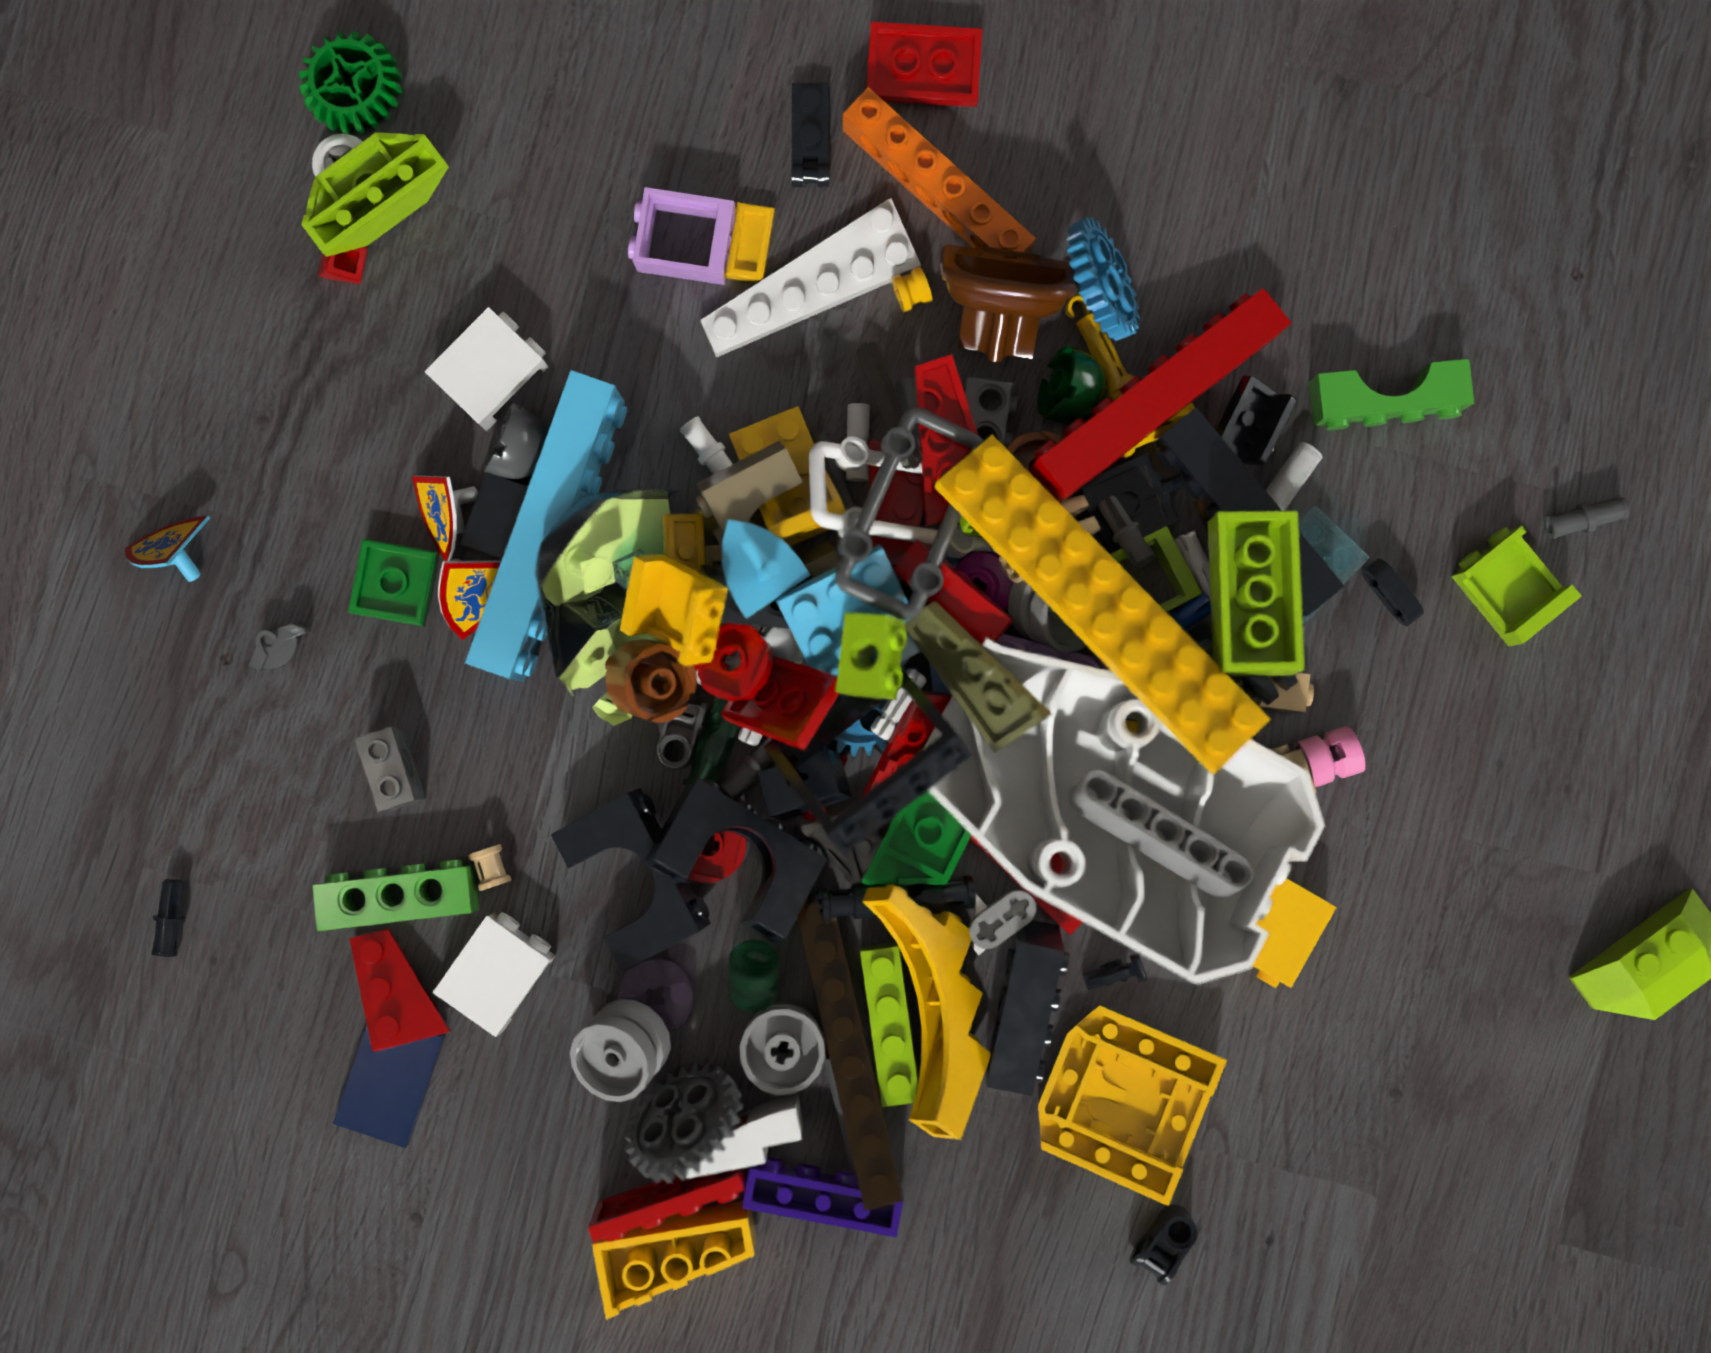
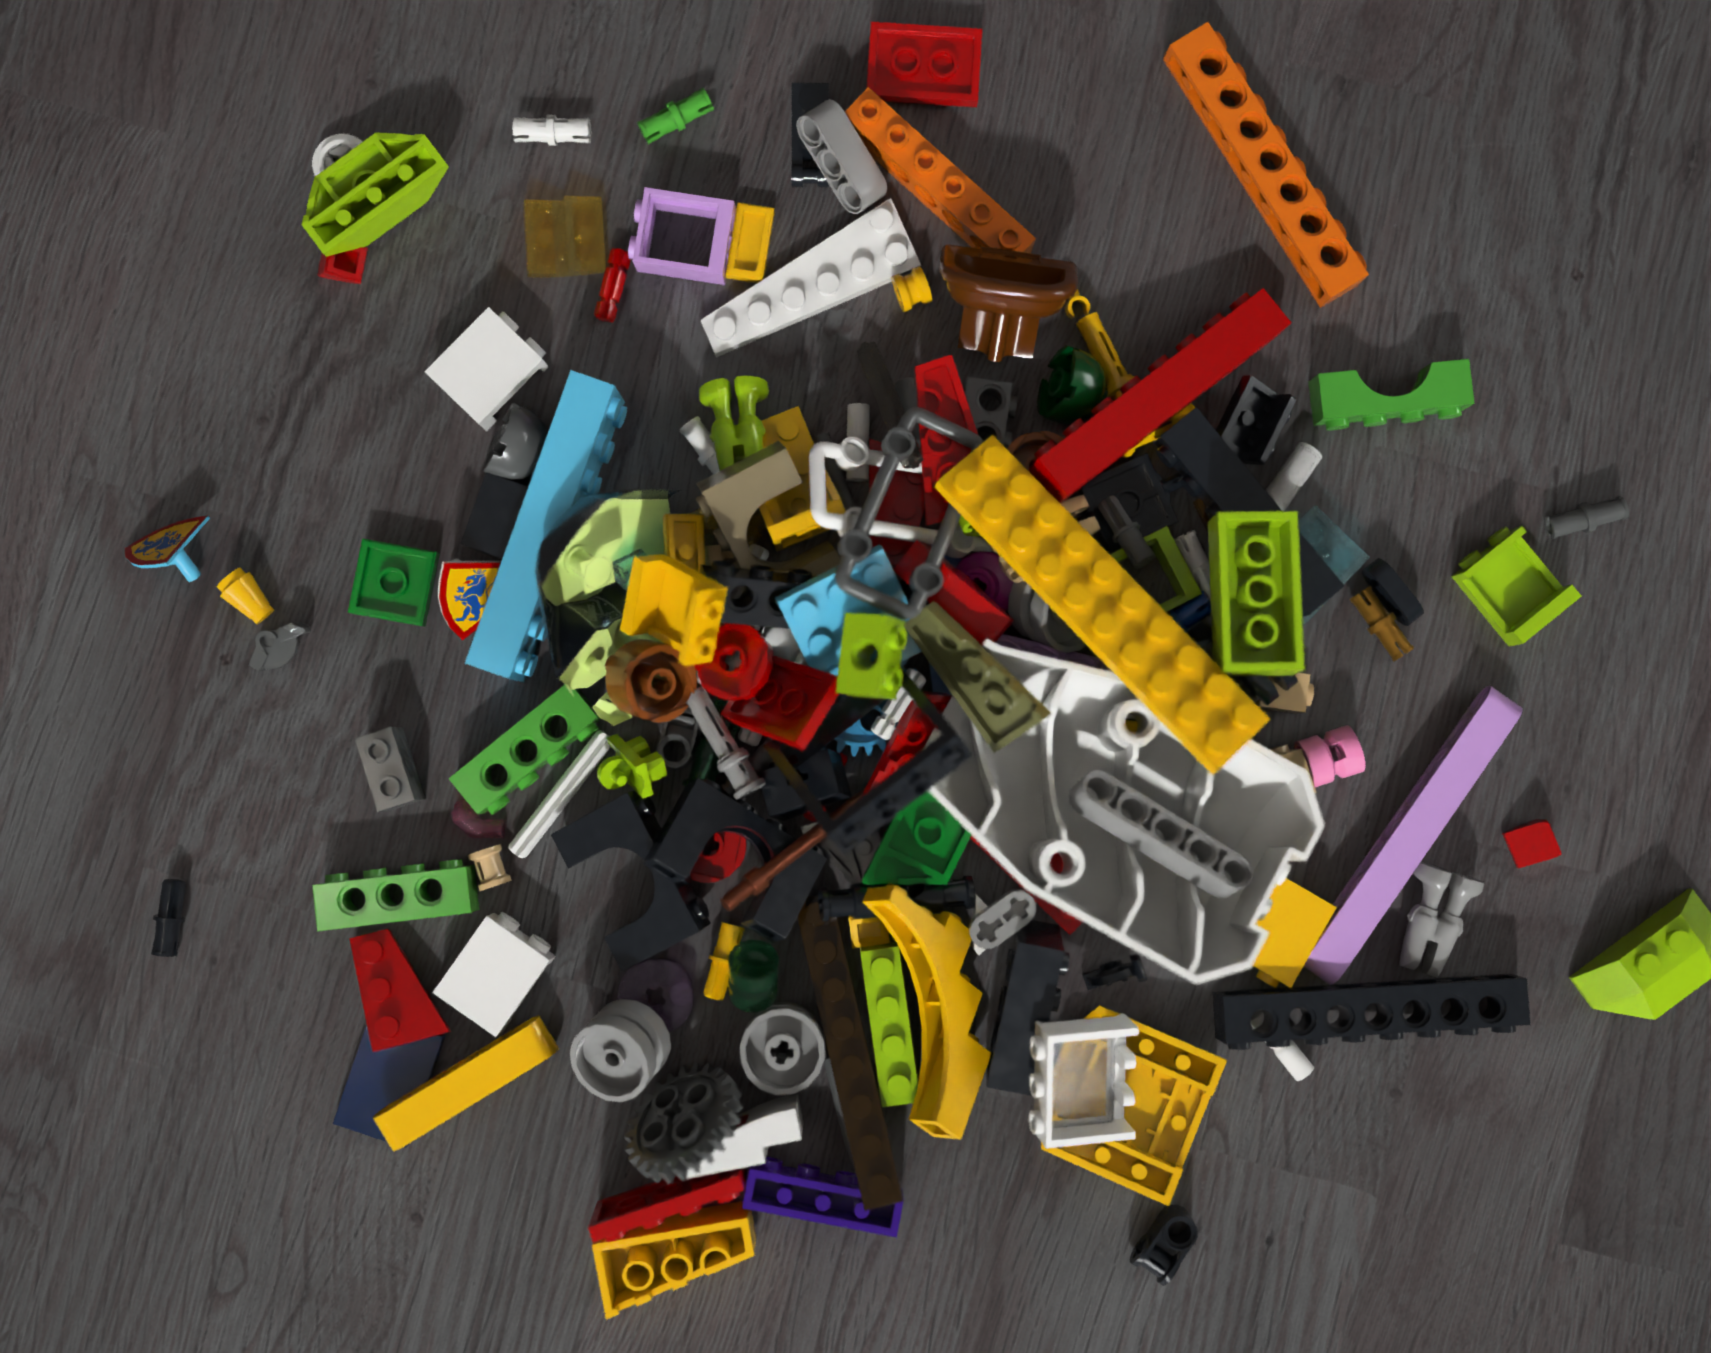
(245, 595): none -> yellow cone
(324, 92): green gear -> none
(442, 510): shield -> none
(465, 1083): none -> yellow beam
(473, 825): none -> clear pink arm
(475, 779): none -> bright green brick
(551, 130): none -> white pin
(560, 795): none -> white axle
(564, 237): none -> clear yellow slope
(612, 285): none -> red axle
(631, 765): none -> lime hips
(675, 115): none -> bright green pin
(718, 977): none -> yellow axle
(731, 440): none -> lime piece
(732, 759): none -> light grey pin
(757, 879): none -> copper bar
(758, 566): medium azure shield -> none
(841, 156): none -> light grey beam
(868, 932): none -> yellow slope
(1081, 1081): none -> window
(1102, 278): dark azure gear -> none
(1262, 184): none -> orange brick
(1290, 1056): none -> white piece
(1382, 623): none -> pearl gold pin
(1412, 831): none -> lavender beam
(1427, 927): none -> light grey piece
(1505, 1010): none -> black brick
(1532, 843): none -> red slope

